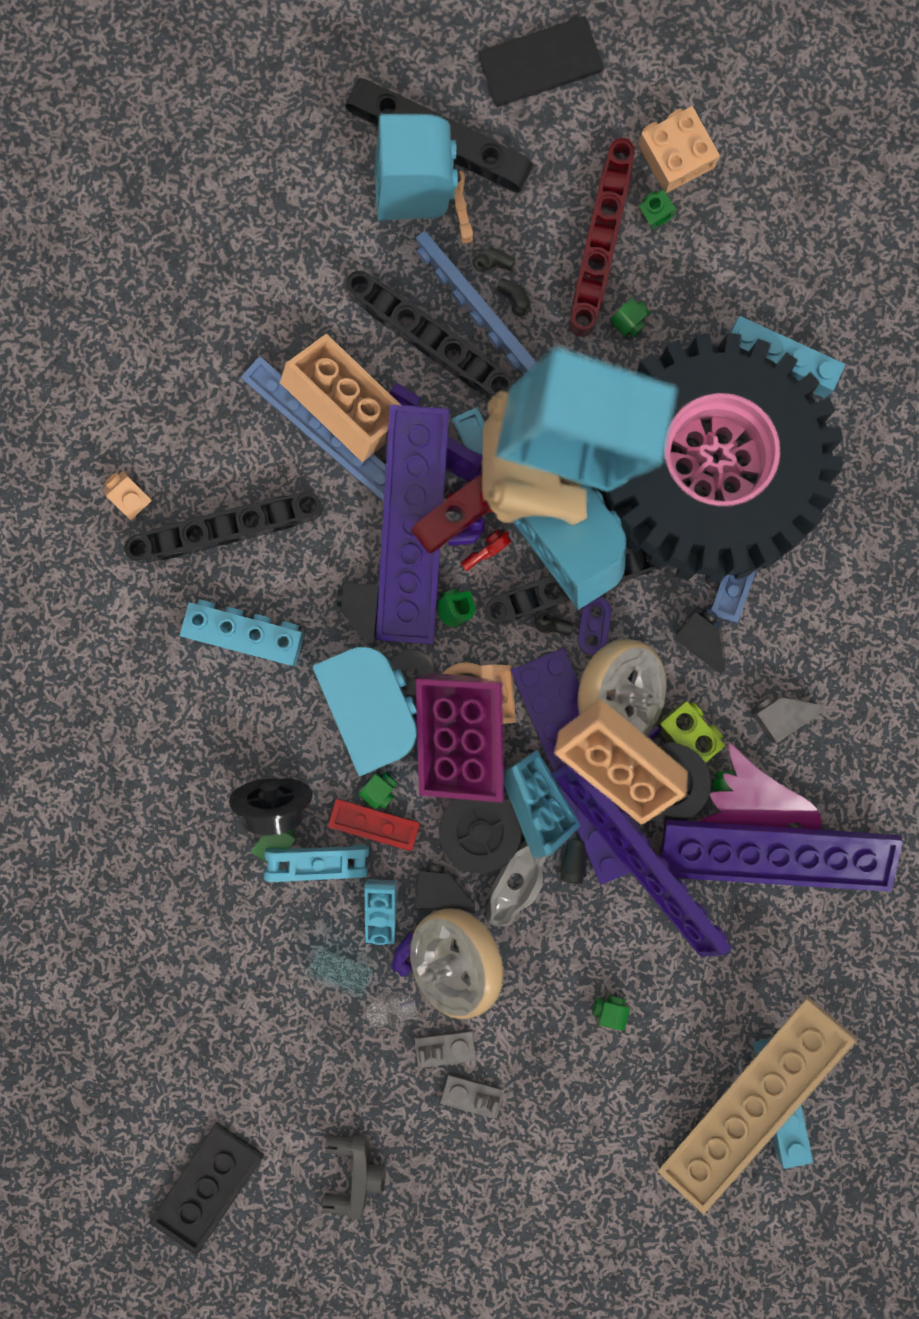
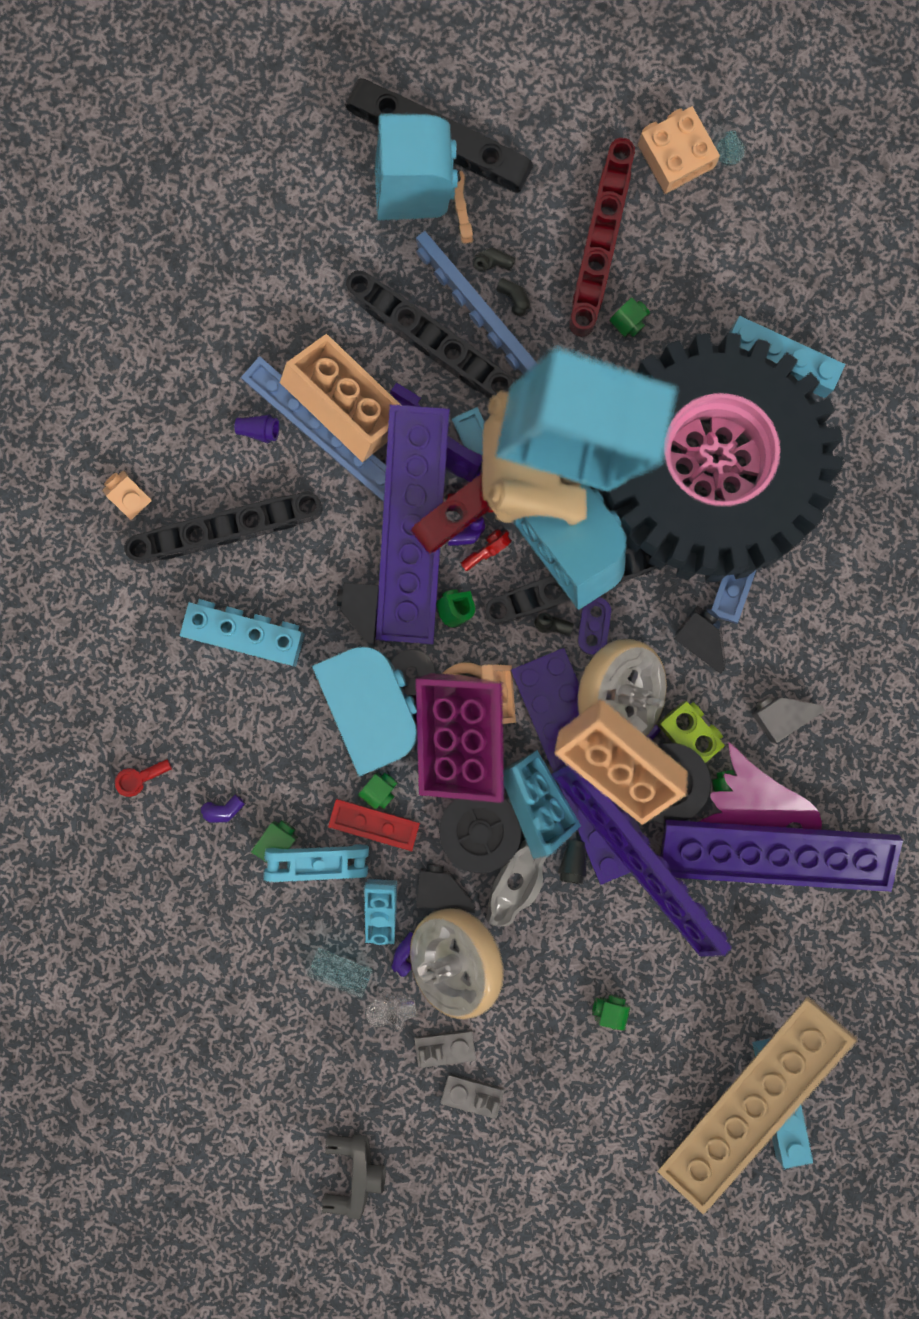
(131, 782): none -> red plate
(206, 1188): black tile -> none
(215, 814): none -> dark purple arm
(260, 428): none -> dark purple cone
(271, 804): black wheel -> none
(540, 61): black tile -> none
(657, 208): green plate -> none
(730, 149): none -> clear light blue plate

